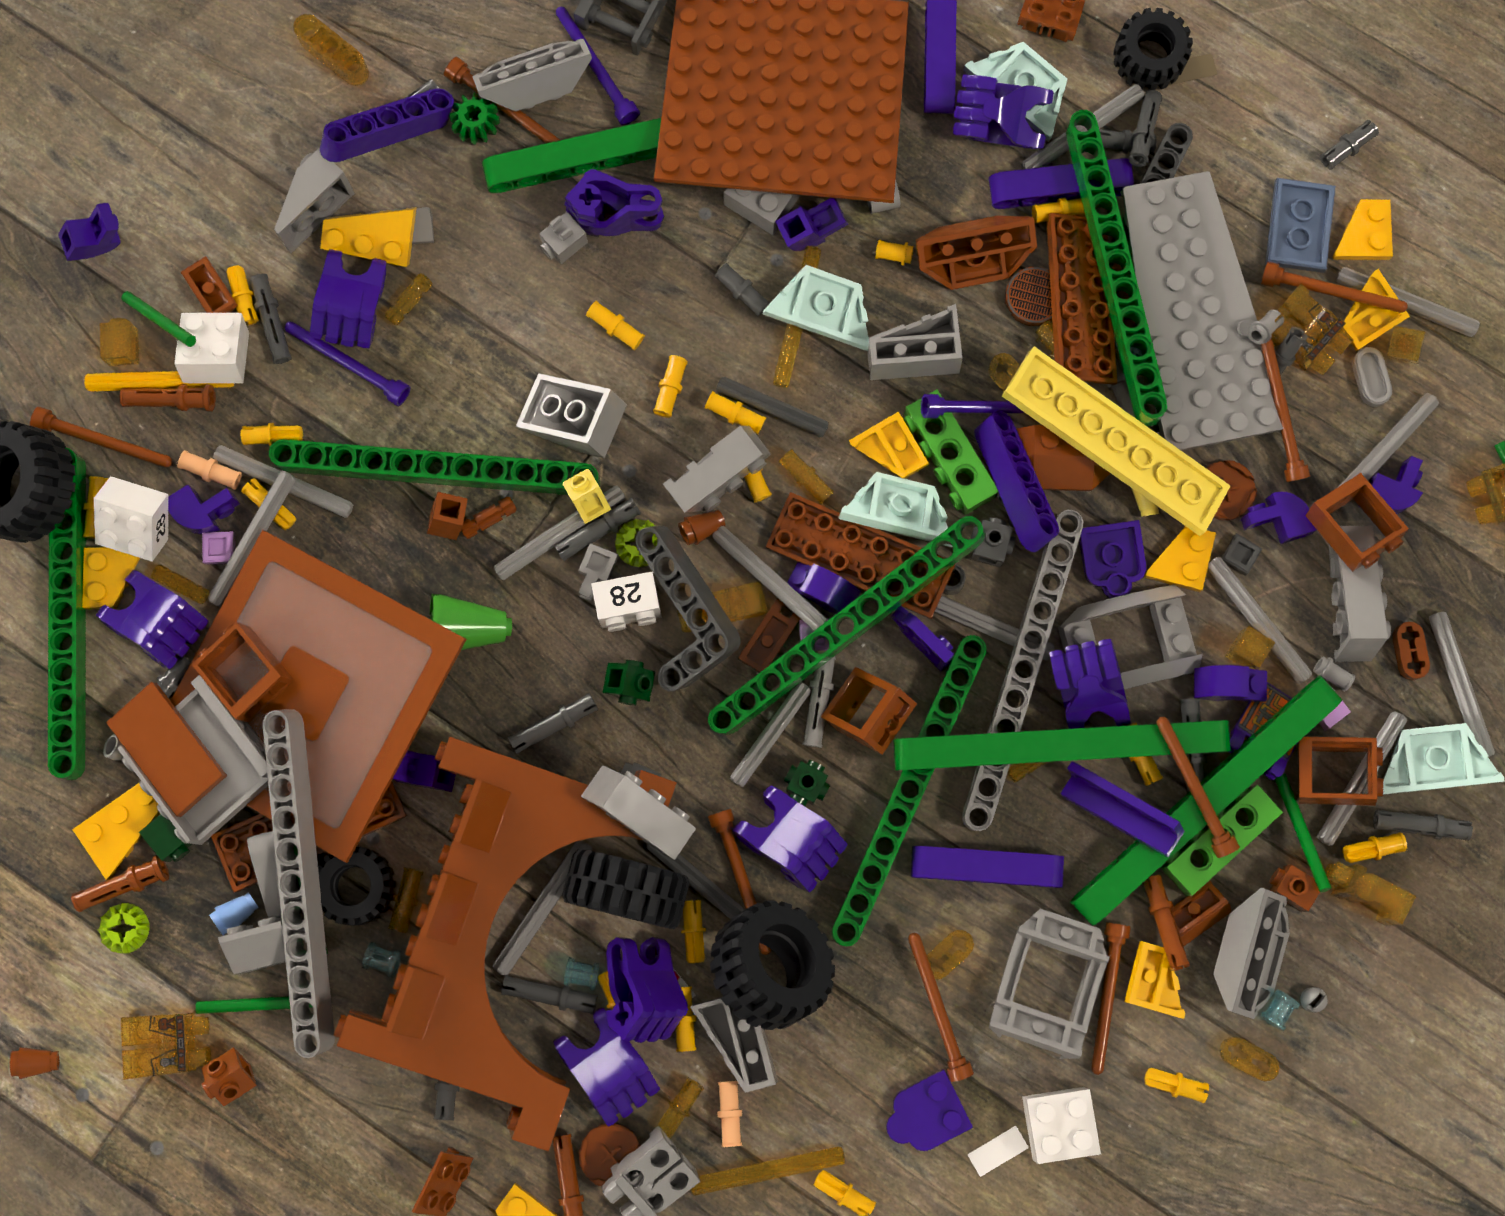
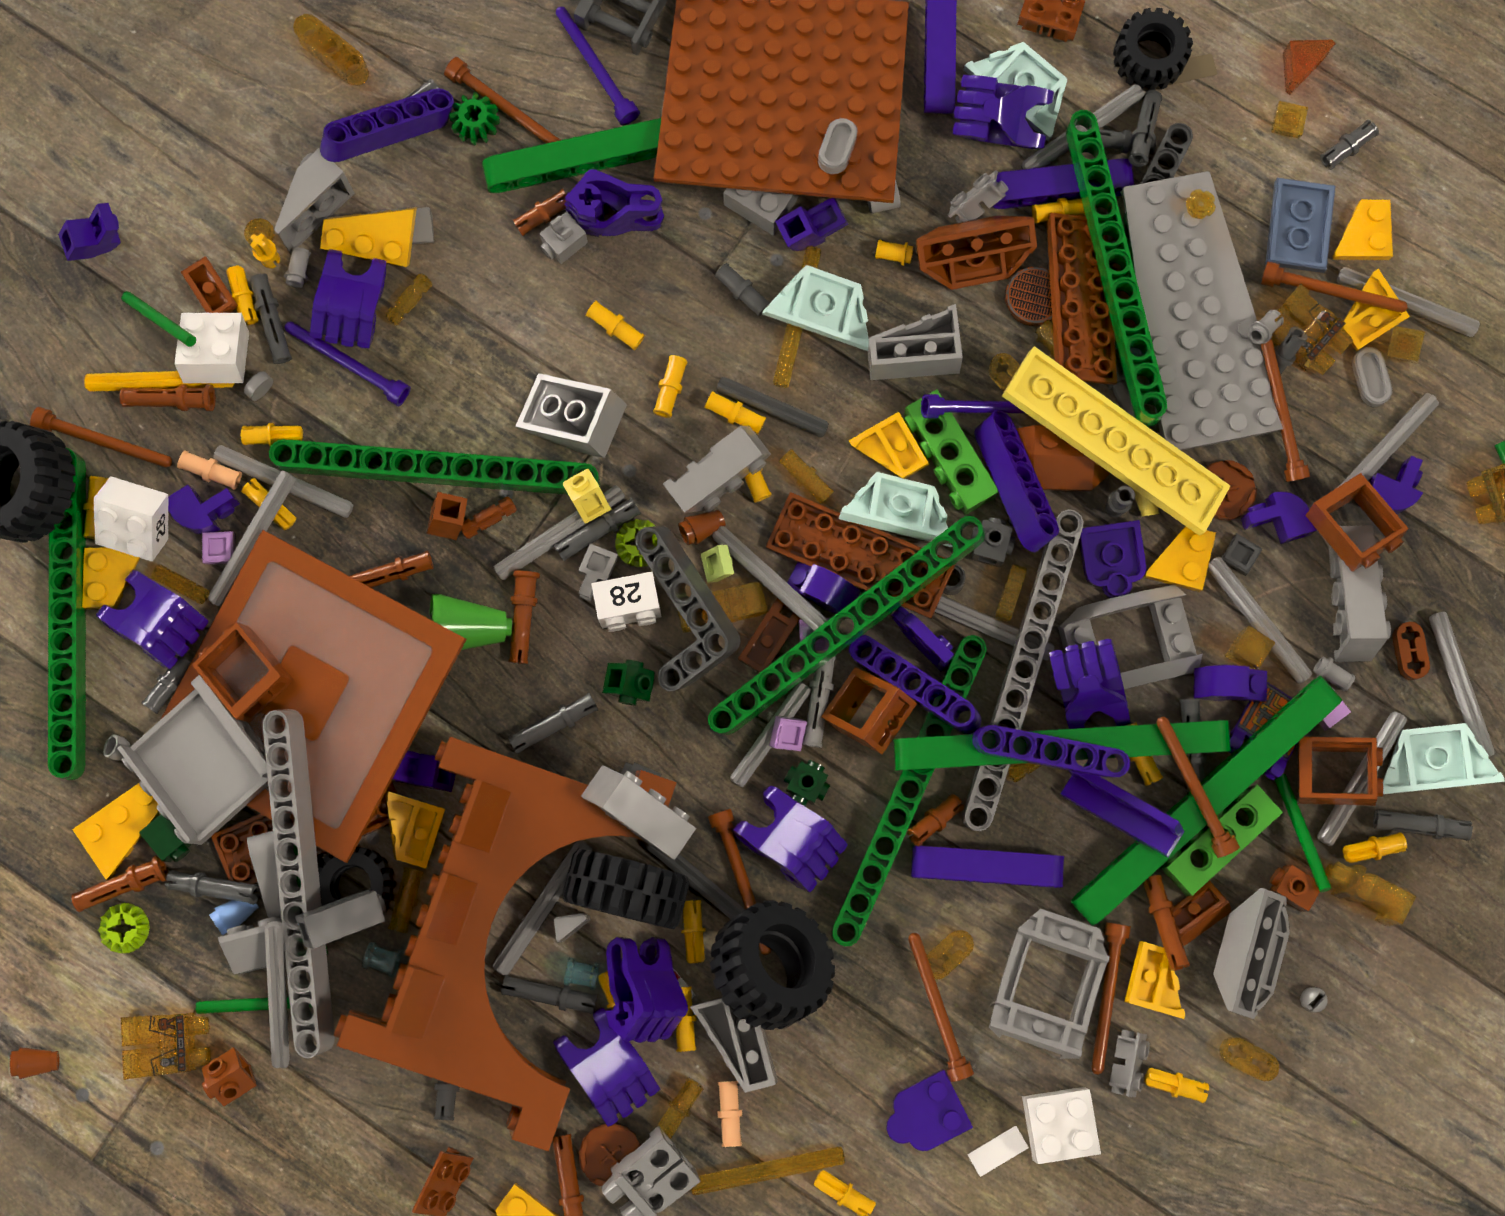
(119, 342): clear yellow brick -> none
(166, 749): dark orange tile -> none
(199, 885): none -> dark grey pin
(257, 227): none -> clear yellow plate
(258, 386): none -> light grey tile
(264, 250): none -> yellow axle
(277, 994): none -> light grey axle
(297, 268): none -> light grey pin
(341, 918): none -> dark grey brick
(395, 570): none -> dark orange pin
(412, 828): none -> yellow wing
(523, 600): none -> dark orange pin
(534, 75): light grey wedge -> none
(541, 212): none -> dark orange pin
(568, 925): none -> light grey slope
(717, 563): none -> yellowish green plate
(788, 733): none -> lavender tile
(837, 146): none -> light grey tile
(925, 693): none -> dark purple beam
(935, 820): none -> dark orange pin
(986, 190): none -> light grey hinge
(1010, 593): none -> clear yellow beam
(1065, 748): none -> dark purple beam
(1119, 501): none -> dark grey pin
(1130, 1075): none -> light grey hinge
(1195, 209): none -> clear yellow plate
(1279, 1010): clear light blue bush -> none
(1289, 119): none -> clear yellow plate
(1302, 58): none -> clear orange slope

